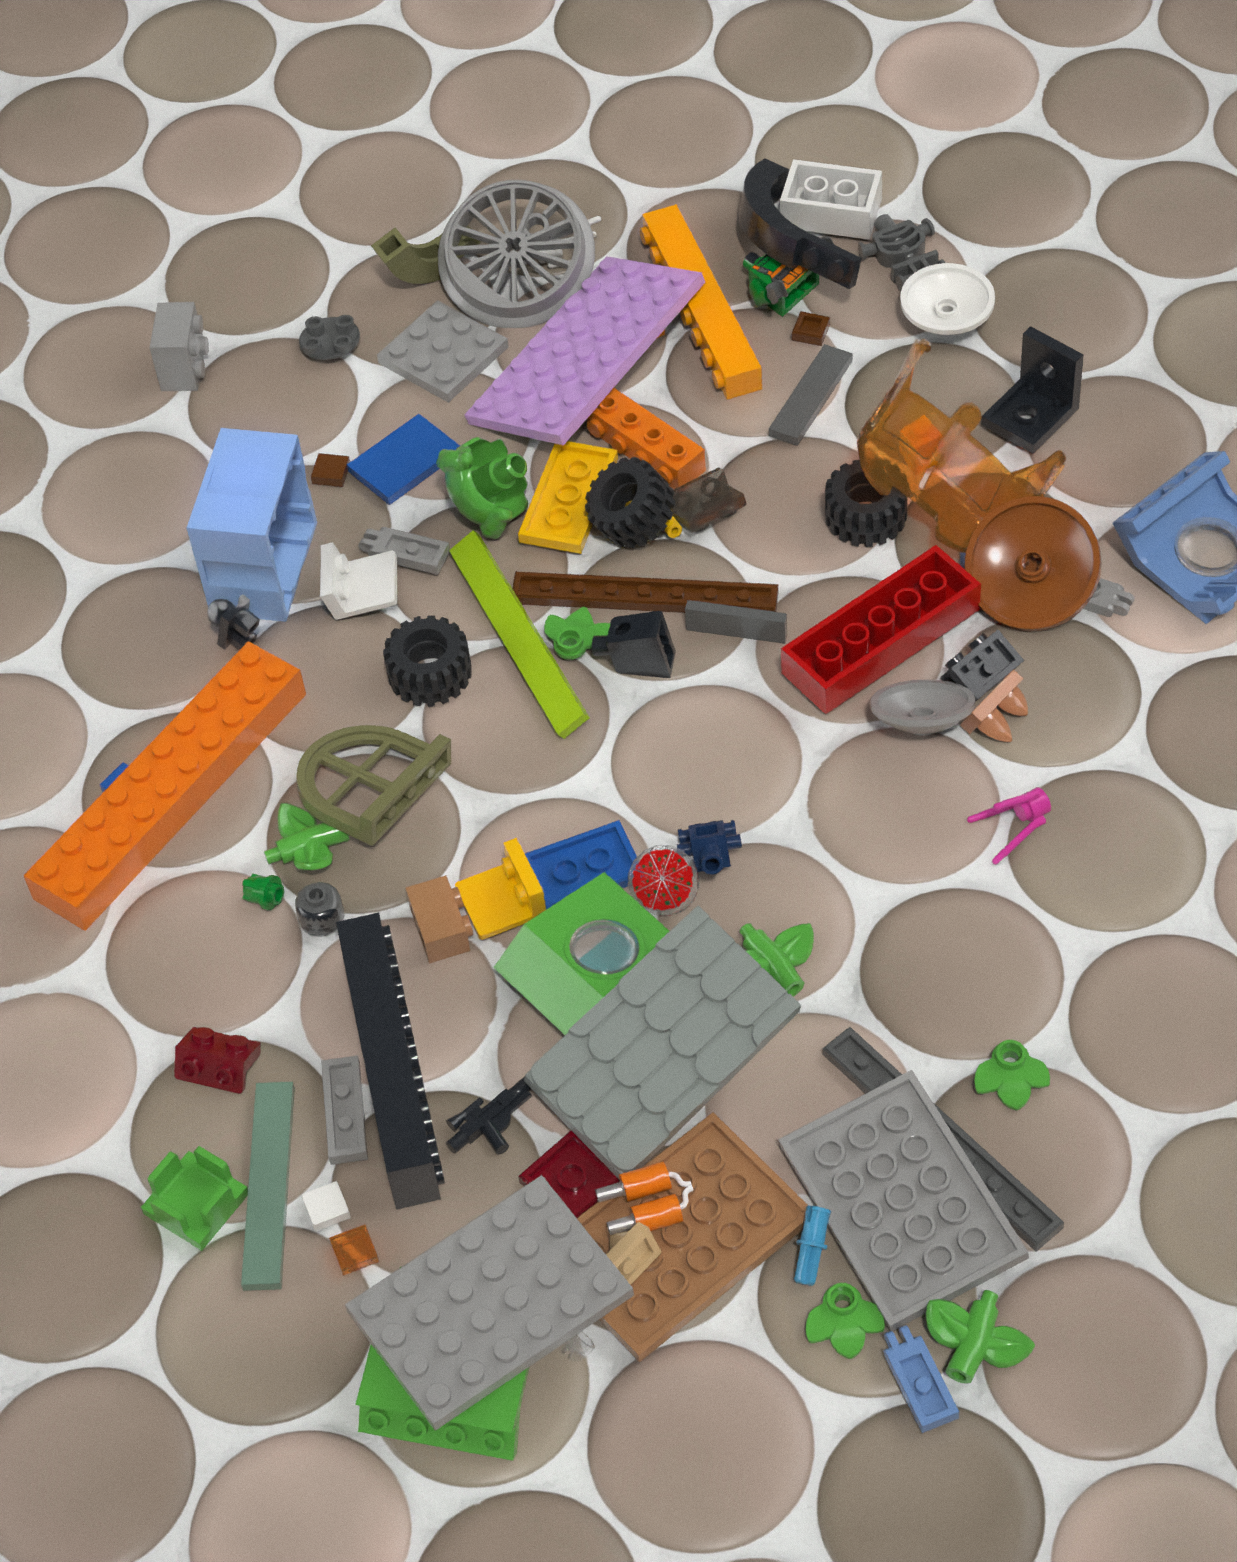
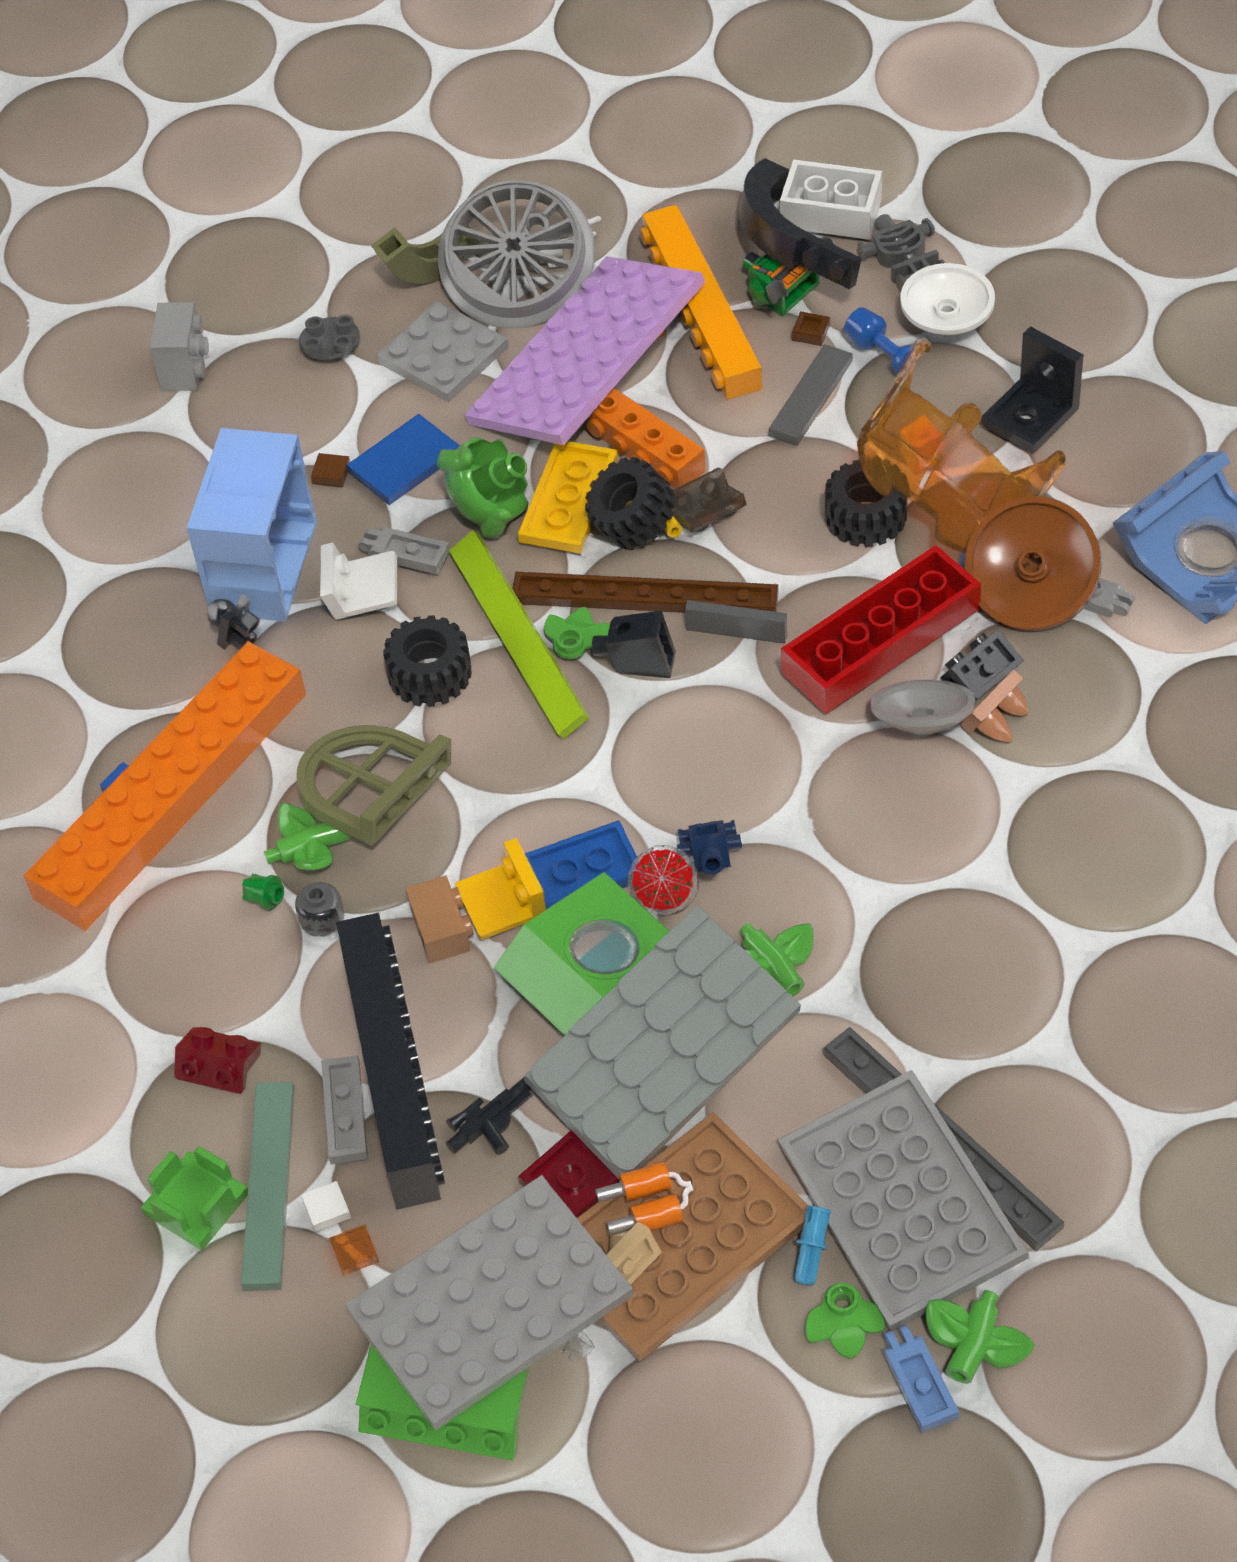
(869, 330): none -> blue piece
(1011, 1079): bright green plate -> none
(1028, 806): dark pink plant -> none

